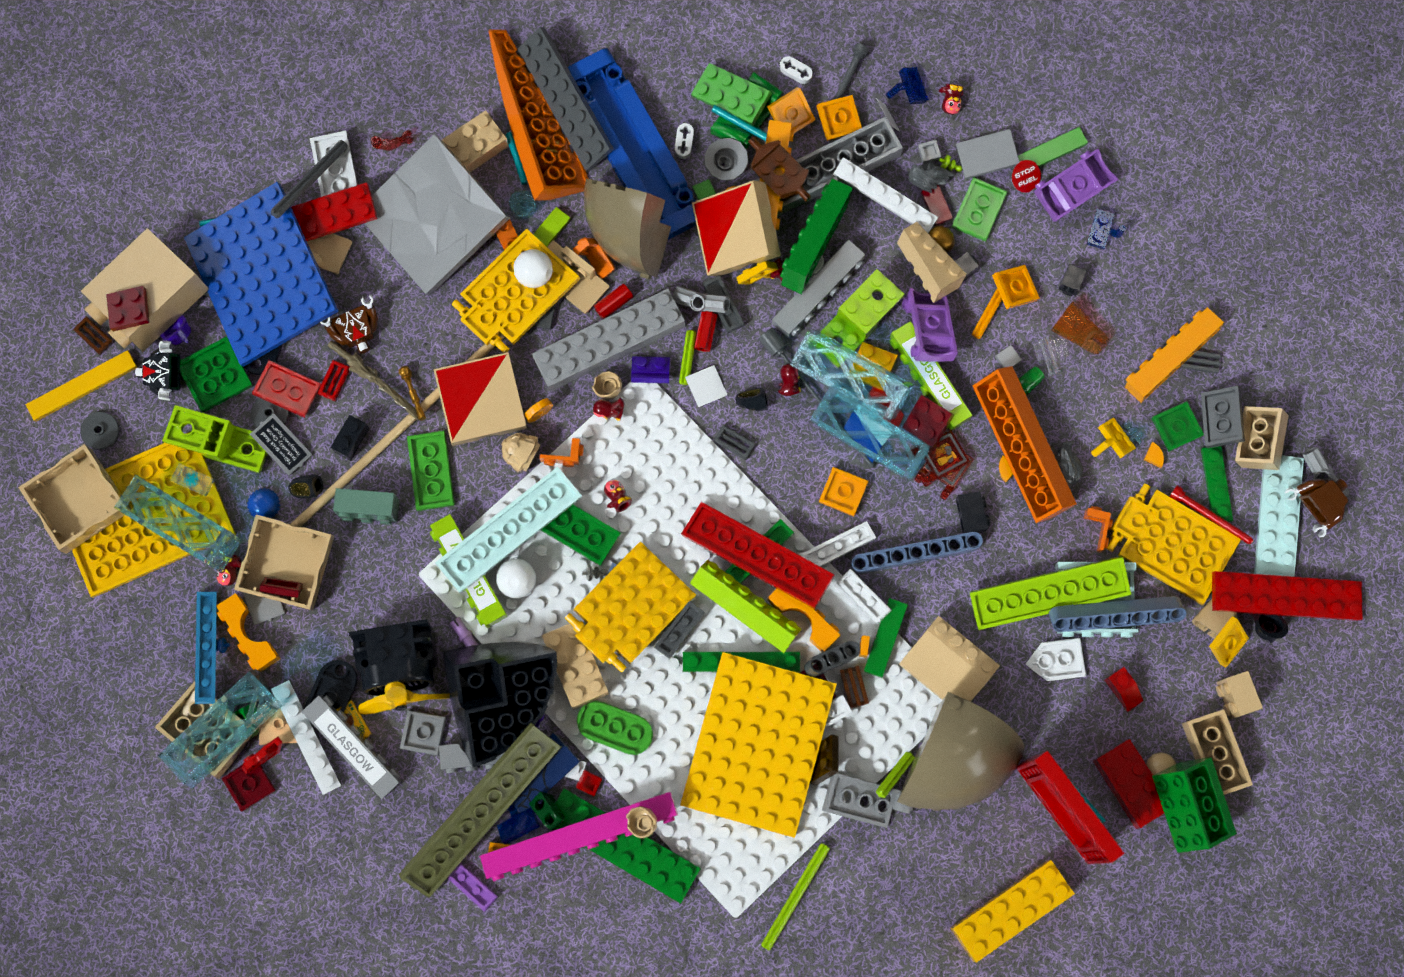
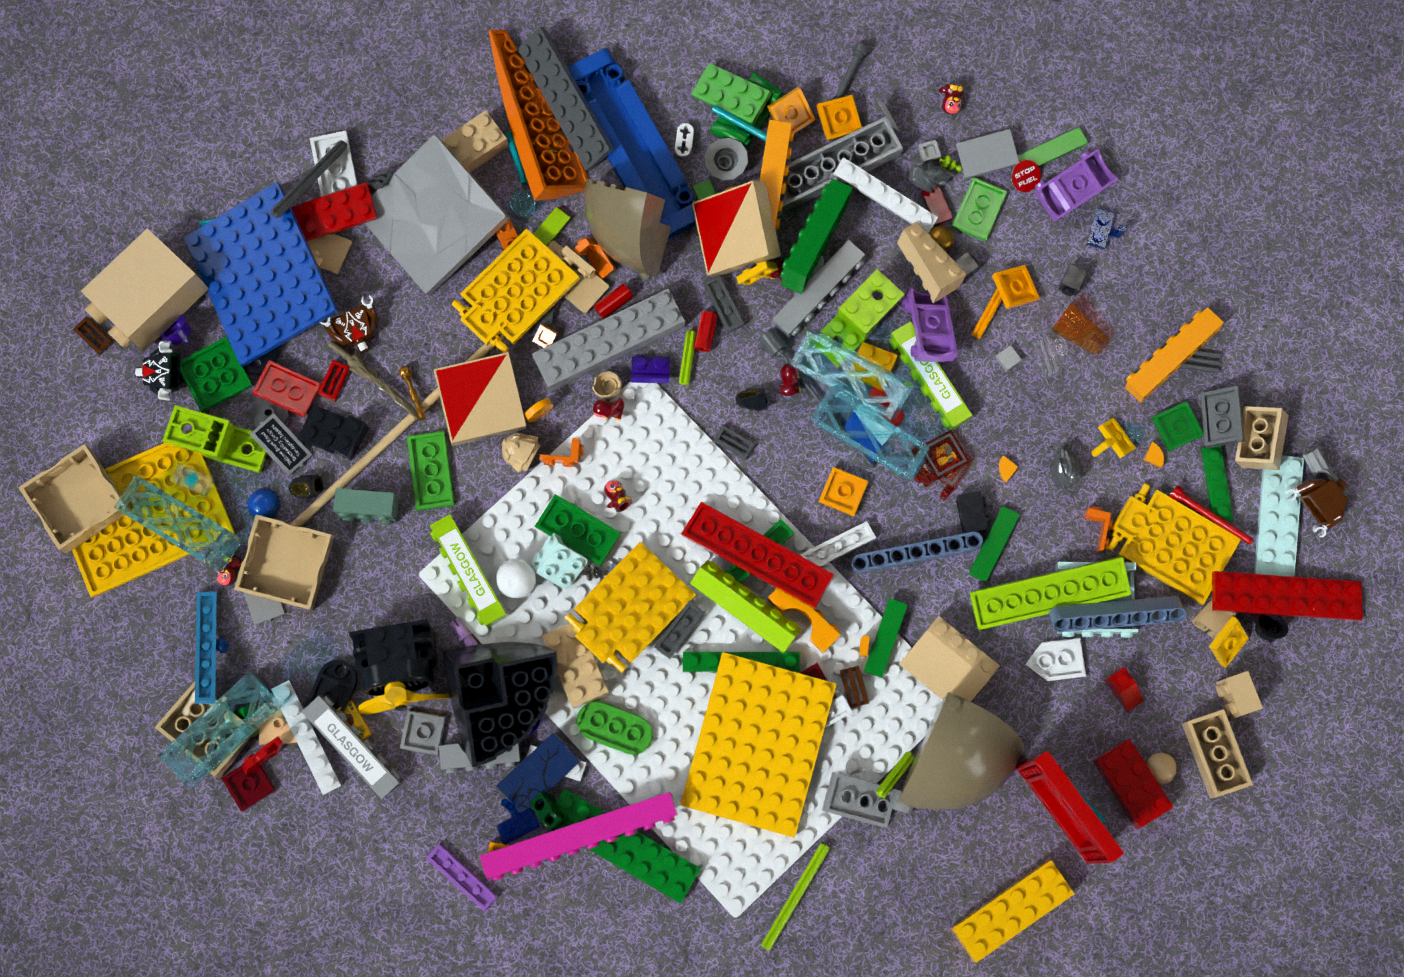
(81, 386): yellow tile -> none
(108, 434): dark grey plate -> none
(127, 308): dark red plate -> none
(234, 612): light orange arch -> none
(281, 587): dark red tile -> none
(321, 428): none -> black plate
(375, 182): none -> dark grey tile
(389, 145): clear red arm -> none
(479, 810): olive plate -> none
(508, 530): light aqua plate -> none
(533, 268): white piece -> none
(545, 336): none -> tile
(558, 562): none -> light aqua bracket
(589, 783): red tile -> none
(641, 822): tan hair -> none
(691, 298): light grey piece -> none
(706, 386): white sticker -> none
(773, 156): reddish brown plate -> none
(798, 66): white beam -> none
(827, 760): dark brown wing -> none
(840, 655): dark grey beam -> none
(864, 596): white tile -> none
(911, 84): clear blue plate -> none
(928, 421): dark red plate -> none
(993, 544): none -> green tile
(1024, 444): orange brick -> none
(1031, 379): green piece -> none
(1194, 805): green brick -> none

